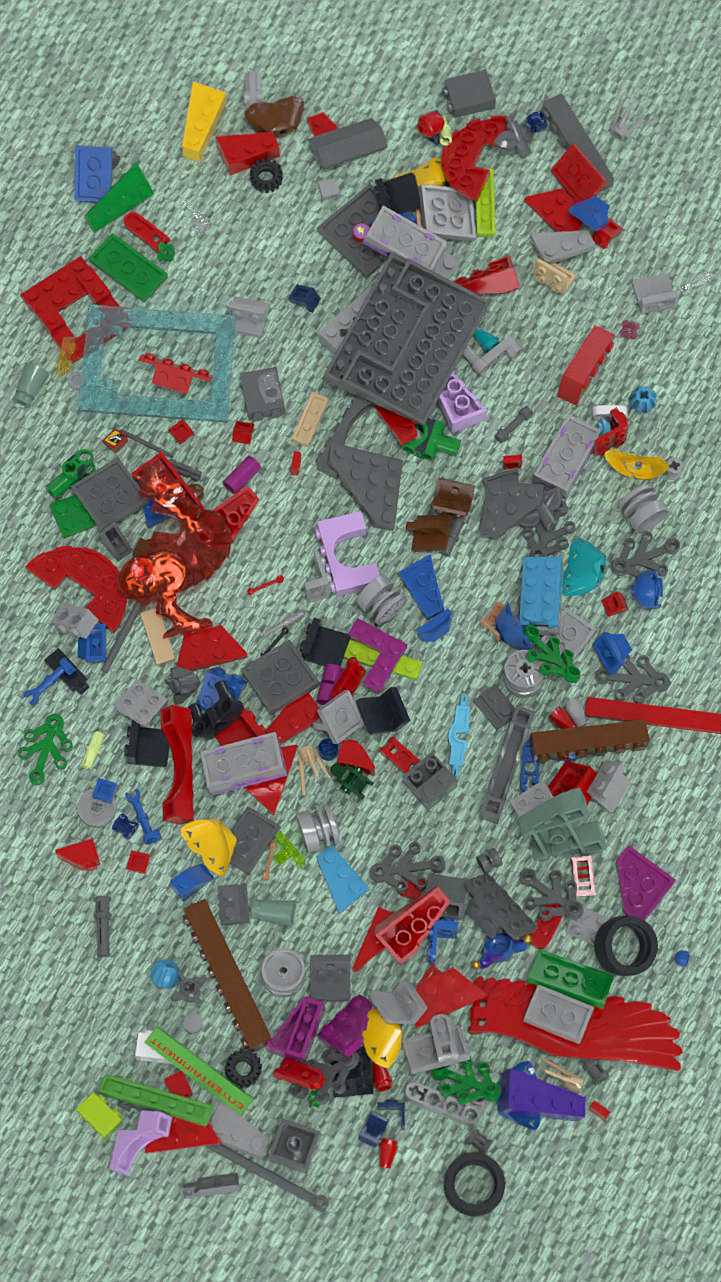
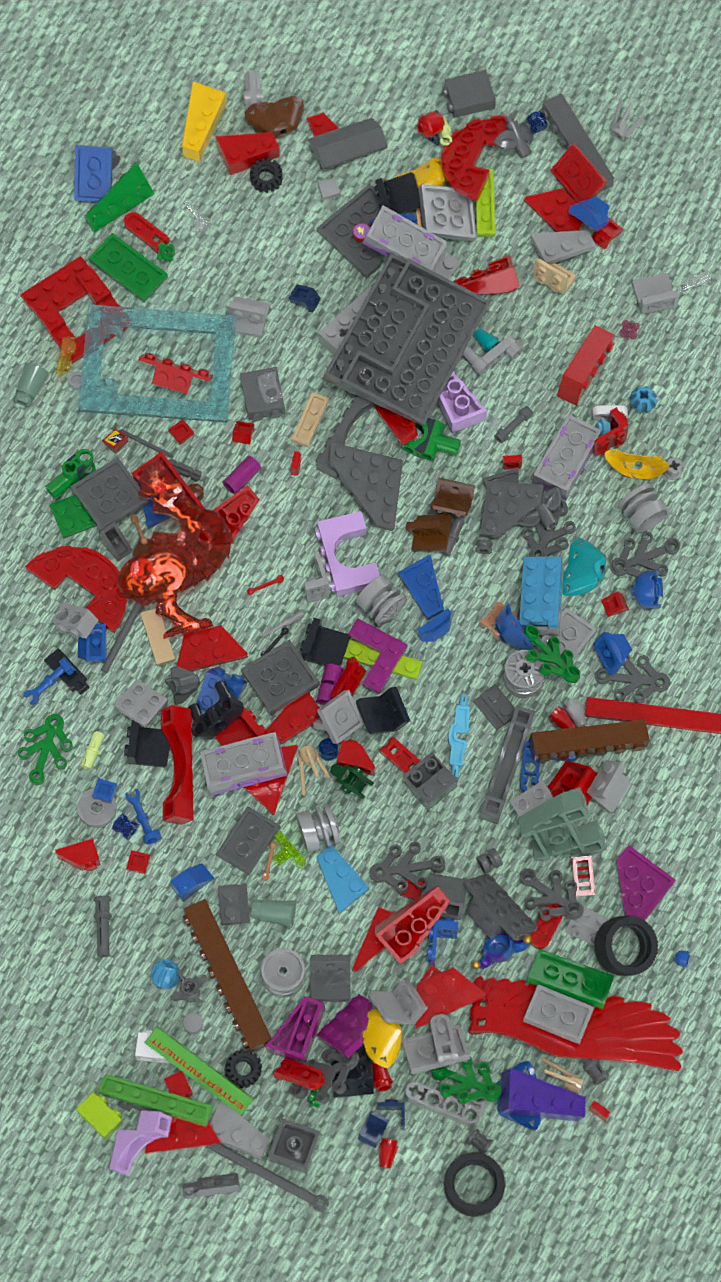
(134, 519): none -> nougat hinge
(214, 841): yellow piece -> none
(483, 546): none -> dark grey bush

